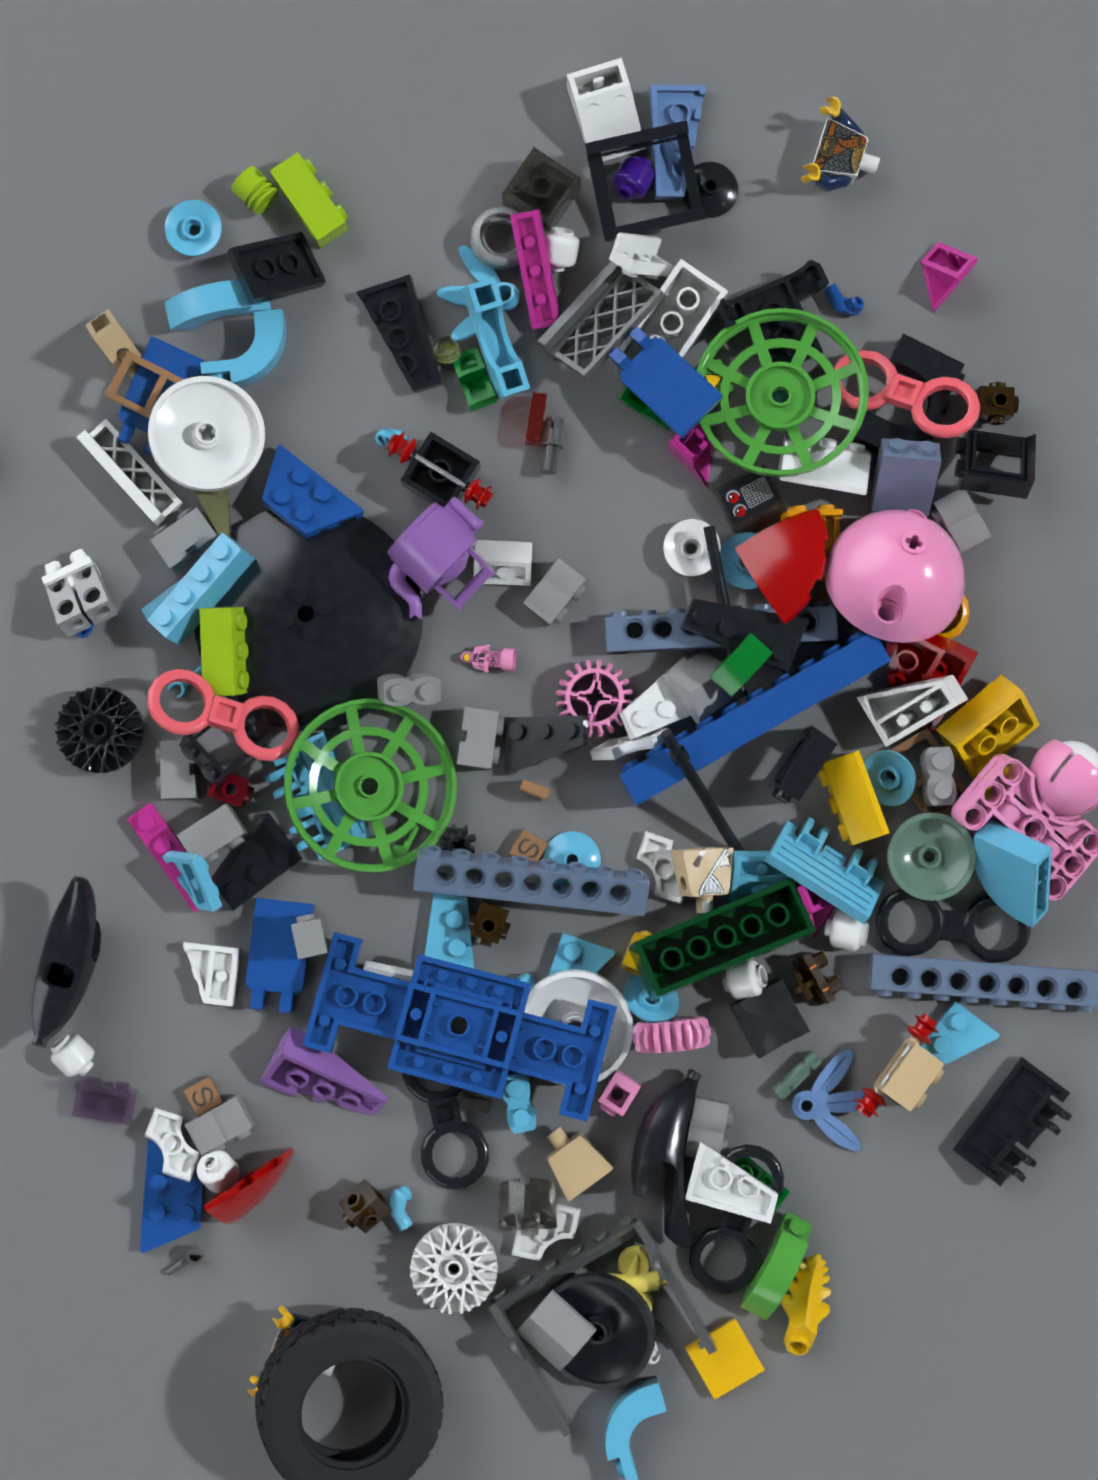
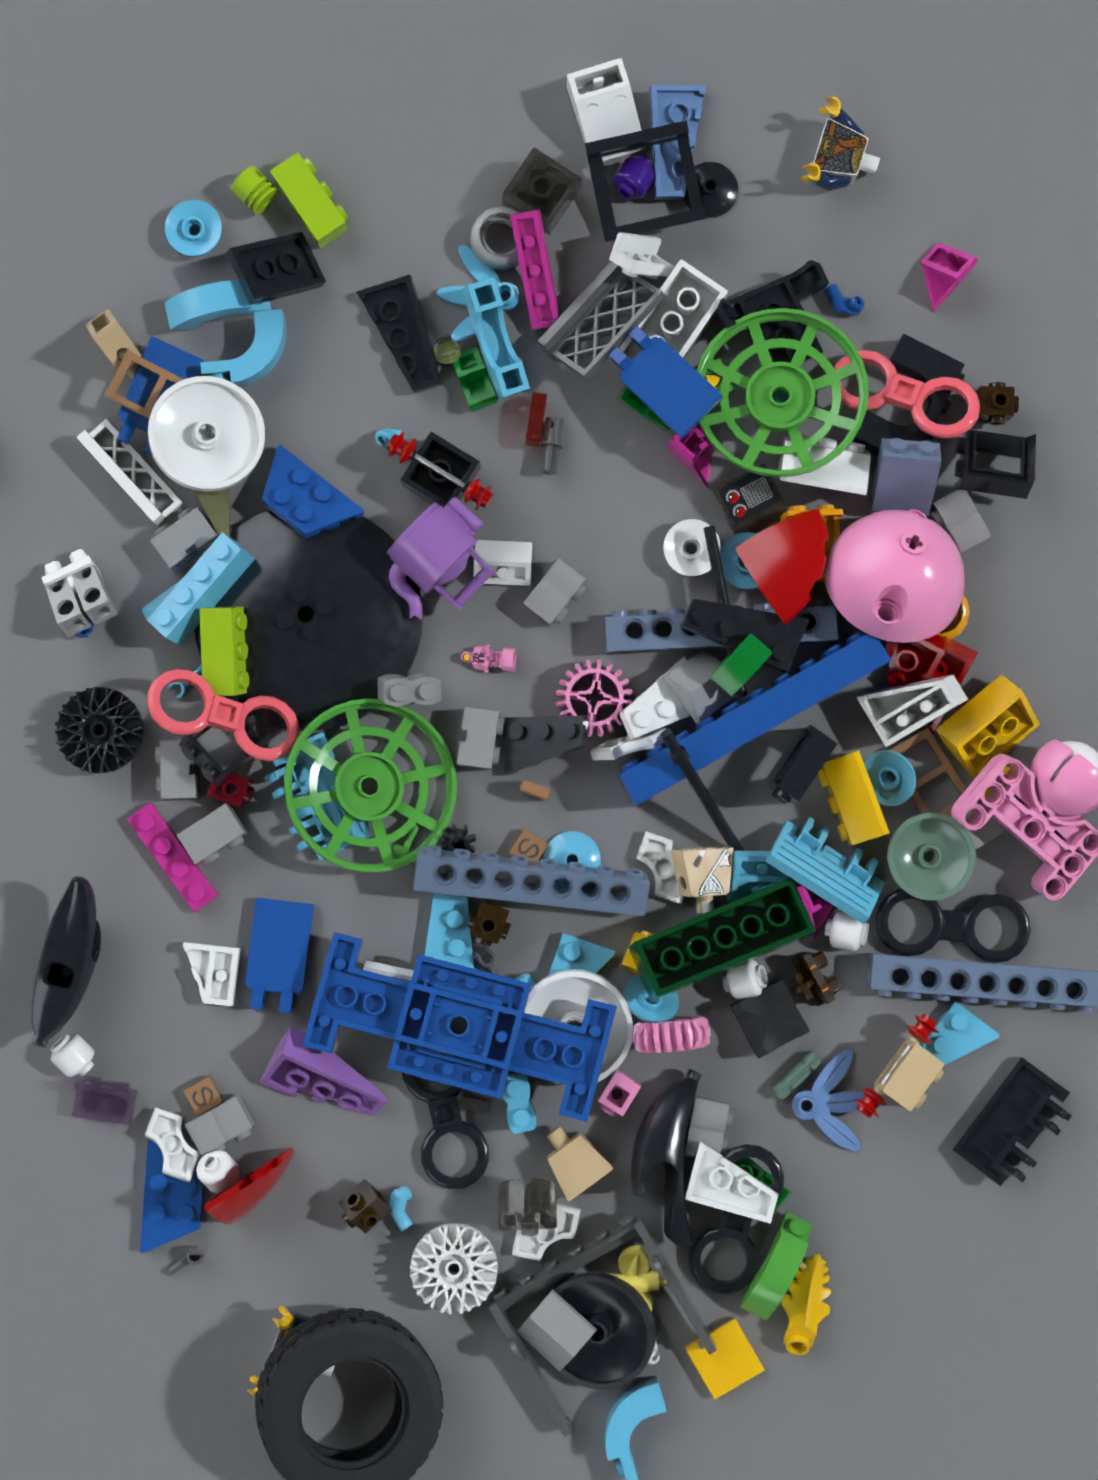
(195, 879): medium azure wing -> none
(259, 863): black wing -> none
(309, 936): light grey brick -> none
(487, 960): none -> dark grey hand
(561, 248): white head -> none
(938, 784): light grey brick -> none
(1014, 871): medium azure brick -> none

